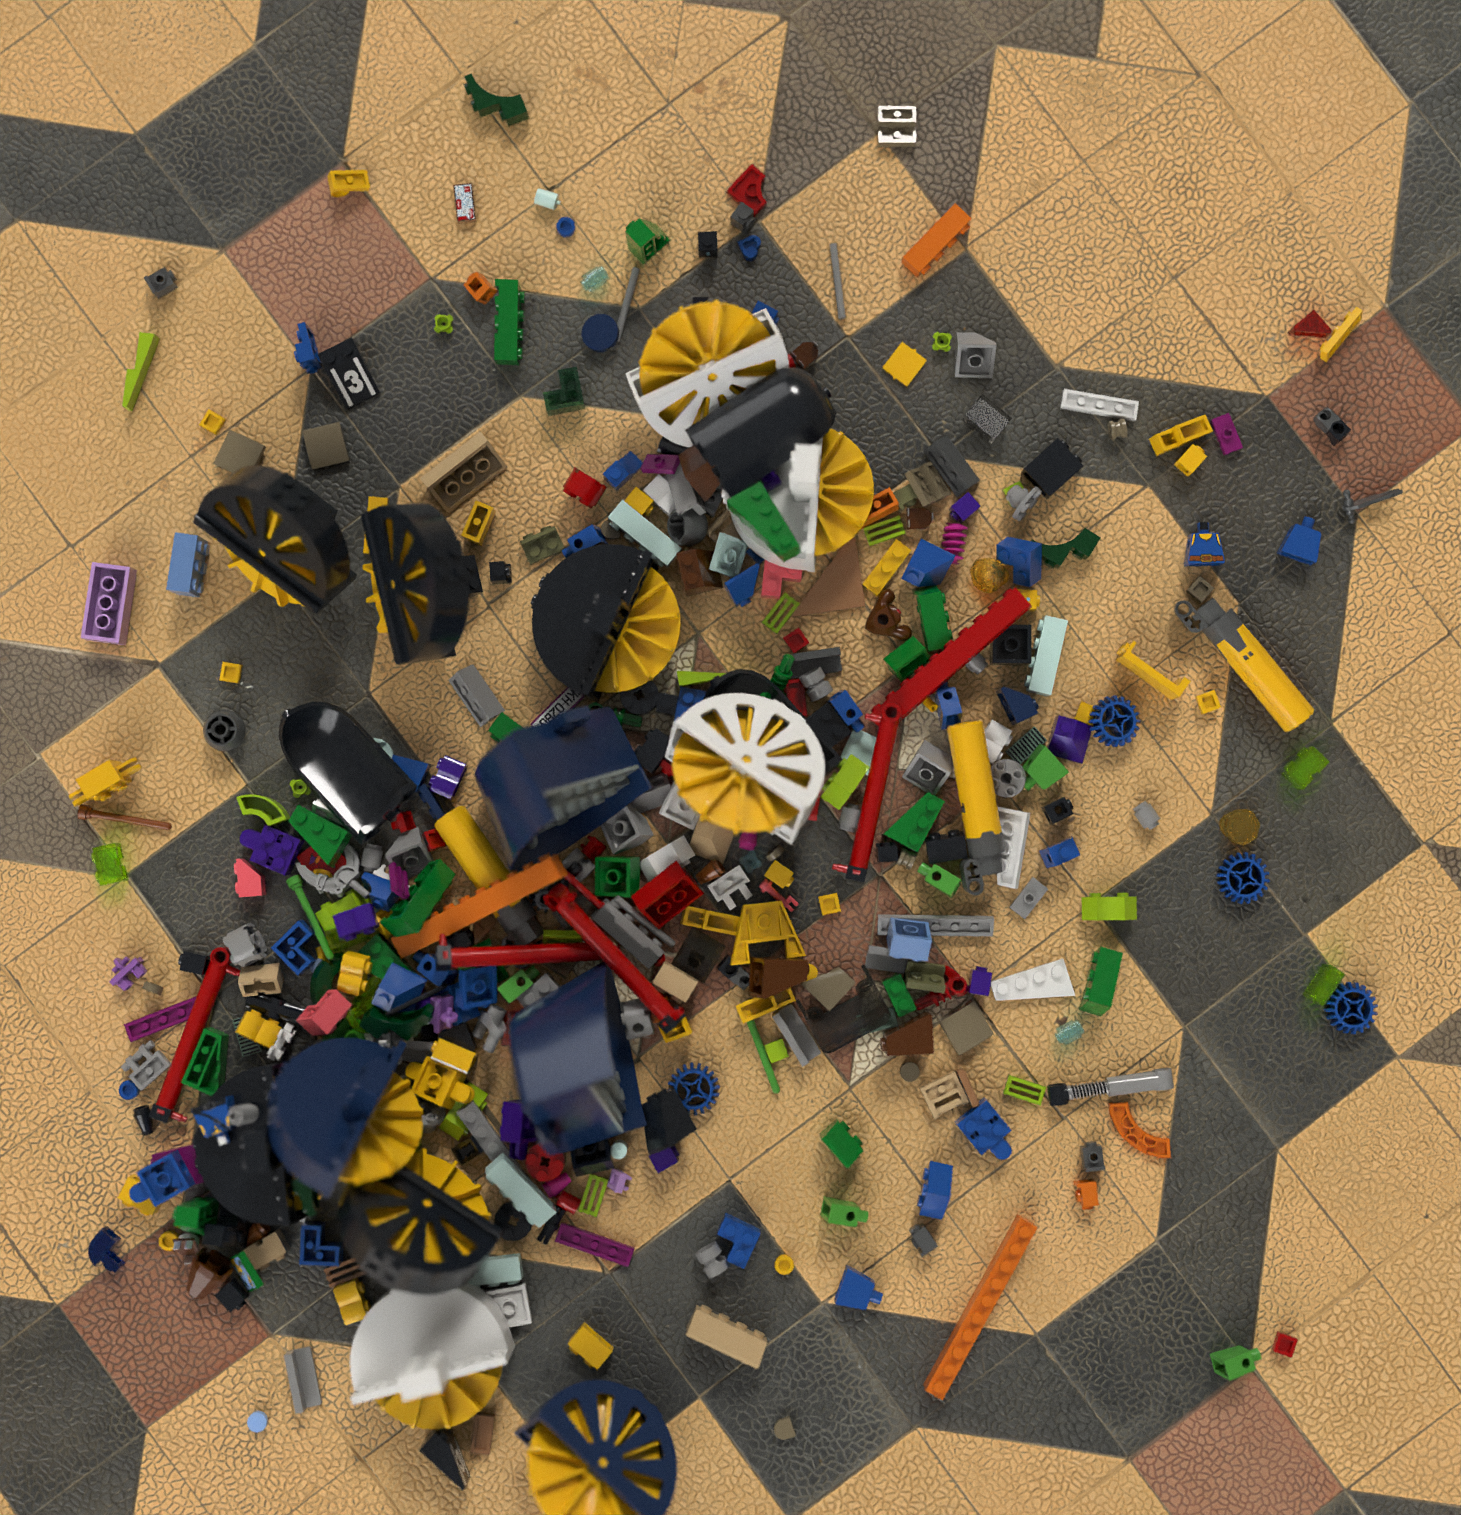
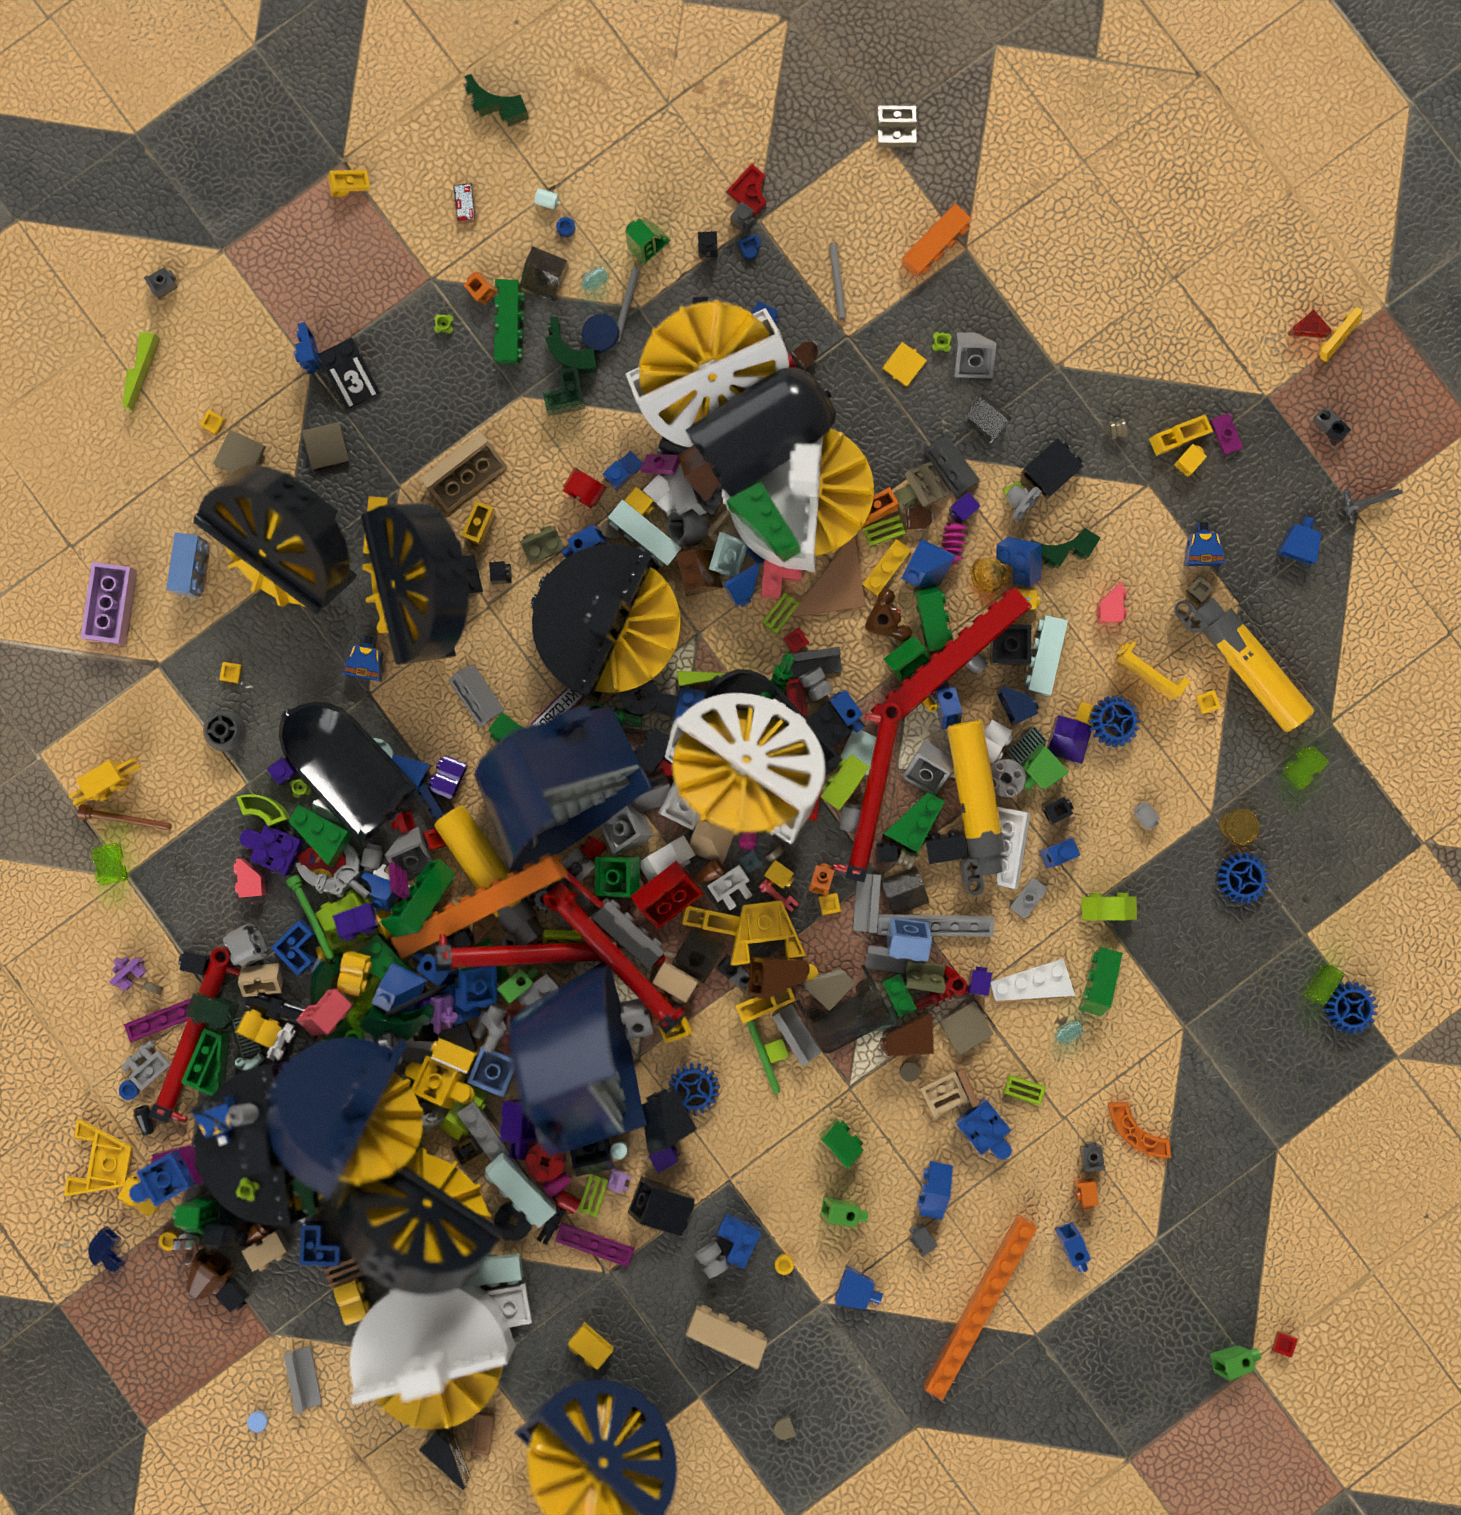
(107, 1163): none -> yellow wing
(211, 1010): none -> clear green brick
(245, 1063): none -> light aqua arm
(246, 1271): tile -> none
(249, 1195): none -> lime plate
(281, 771): none -> dark purple brick
(365, 661): none -> torso
(492, 1071): none -> medium blue brick
(543, 273): none -> clear smoke slope
(565, 356): none -> dark green arch
(644, 921): light grey bar -> none
(661, 1206): none -> black slope
(770, 481): dark purple tile -> none
(821, 885): none -> orange brick
(867, 904): none -> light grey panel
(904, 891): none -> clear smoke slope
(947, 884): bright green torso -> none
(1073, 1246): none -> blue torso
(1099, 405): white tile -> none
(1111, 607): none -> coral slope
(1156, 1080): piece -> none

